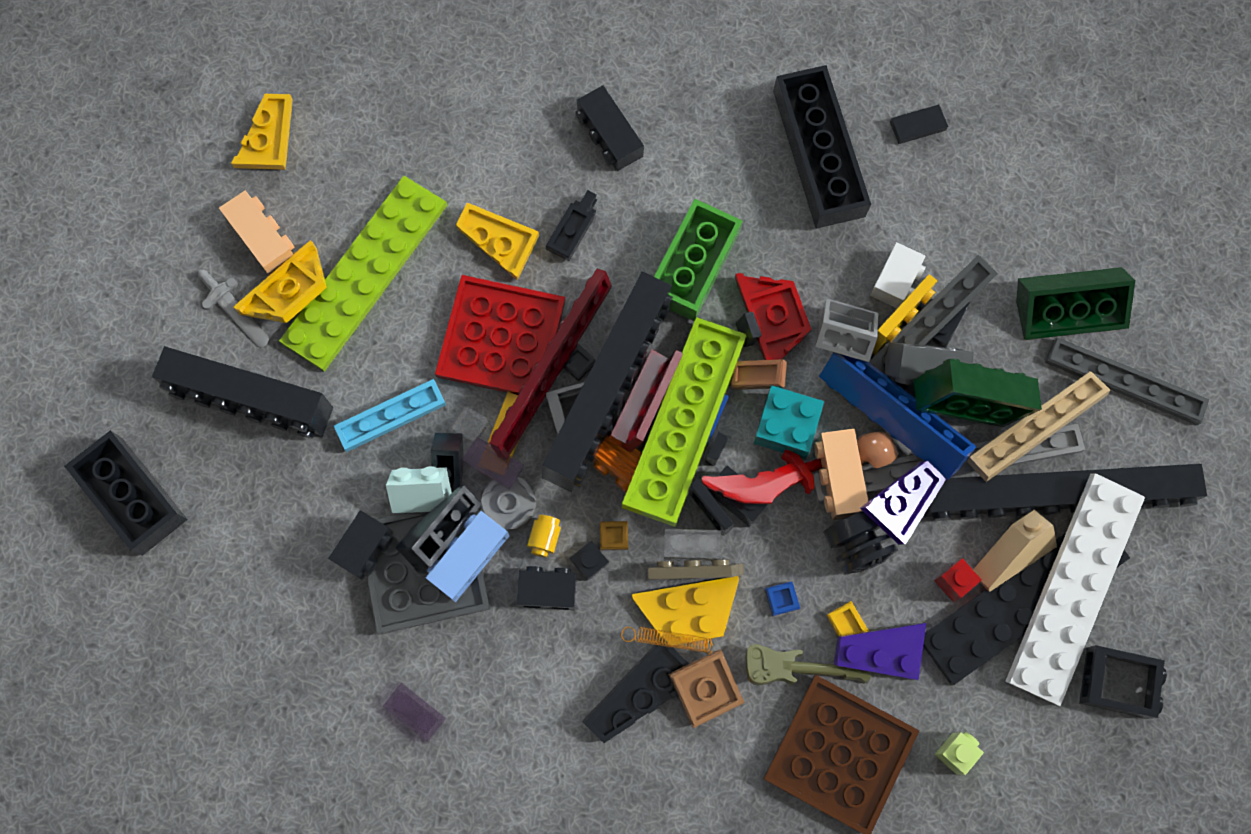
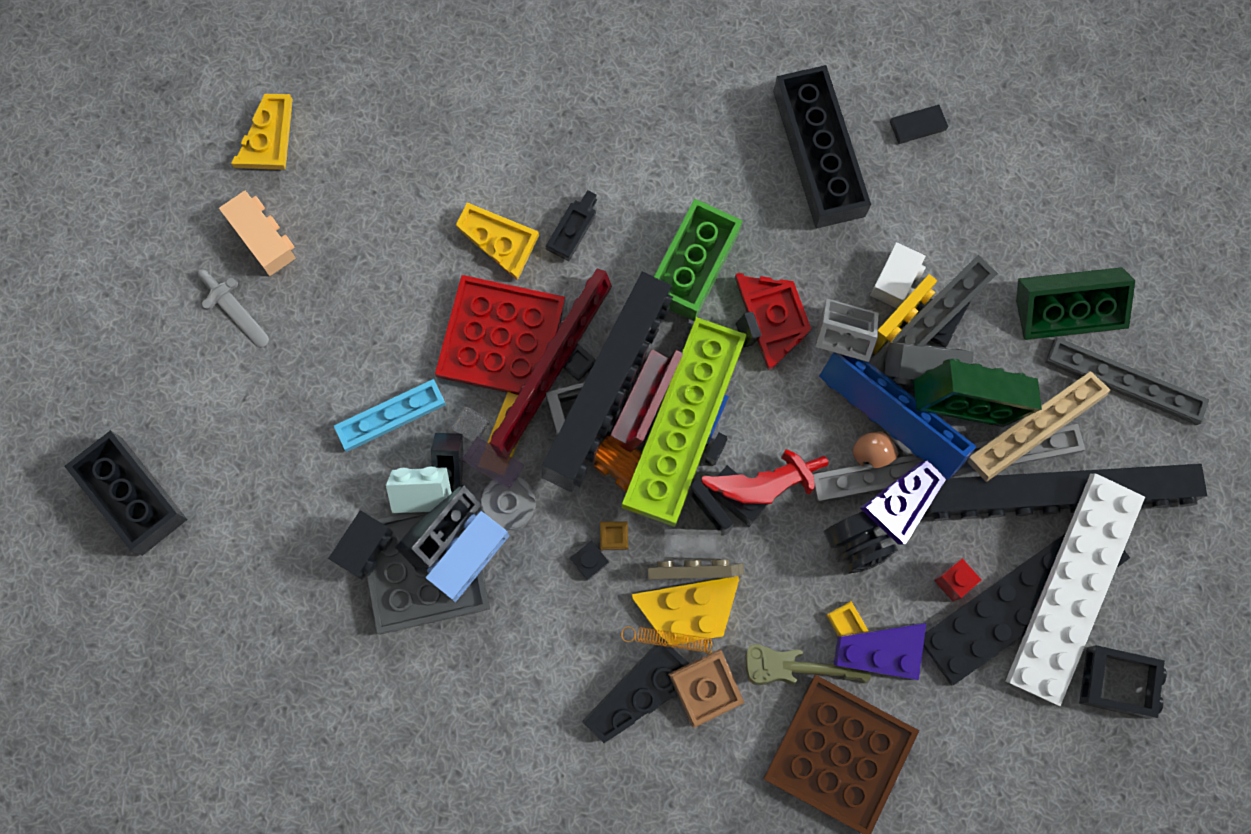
(242, 392): black brick -> none
(287, 288): yellow wing -> none
(363, 273): lime plate -> none
(414, 712): clear purple plate -> none
(544, 536): yellow brick -> none
(546, 589): black brick -> none
(609, 128): black brick -> none
(759, 374): nougat tile -> none
(782, 598): blue tile -> none
(788, 422): teal brick -> none
(841, 473): light nougat brick -> none
(959, 752): yellowish green brick -> none
(1016, 549): tan slope -> none

